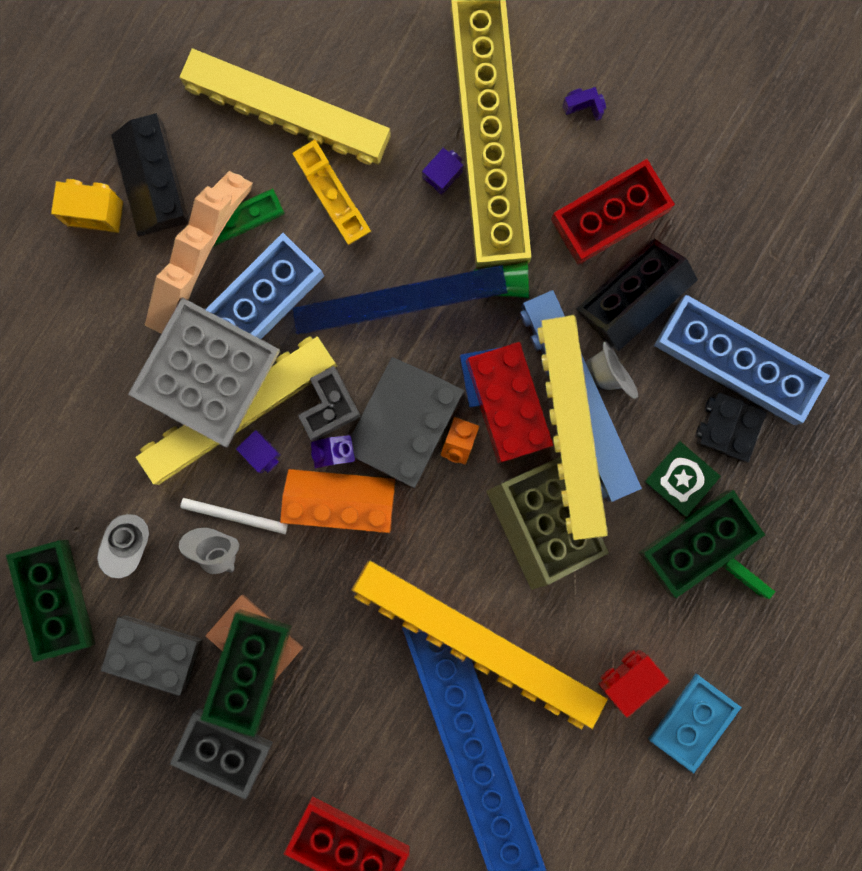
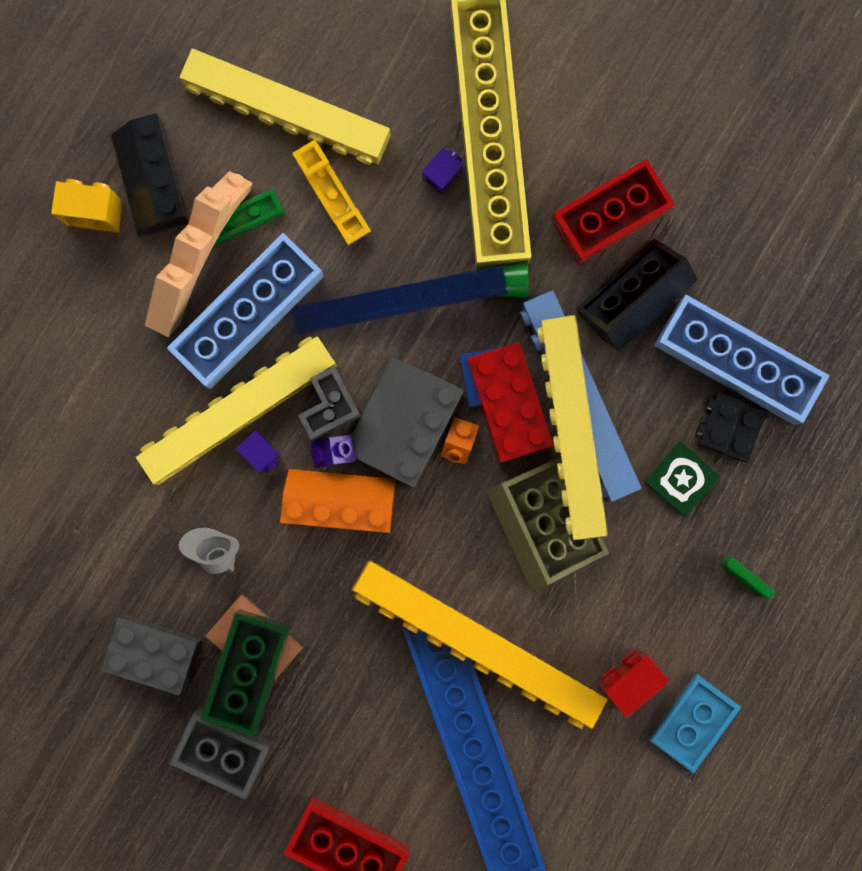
(50, 600): dark green brick -> none
(122, 545): light grey piece -> none
(204, 372): light grey plate -> none
(235, 516): white bar -> none
(579, 100): dark purple bracket -> none
(609, 372): light grey piece -> none
(702, 543): dark green brick -> none

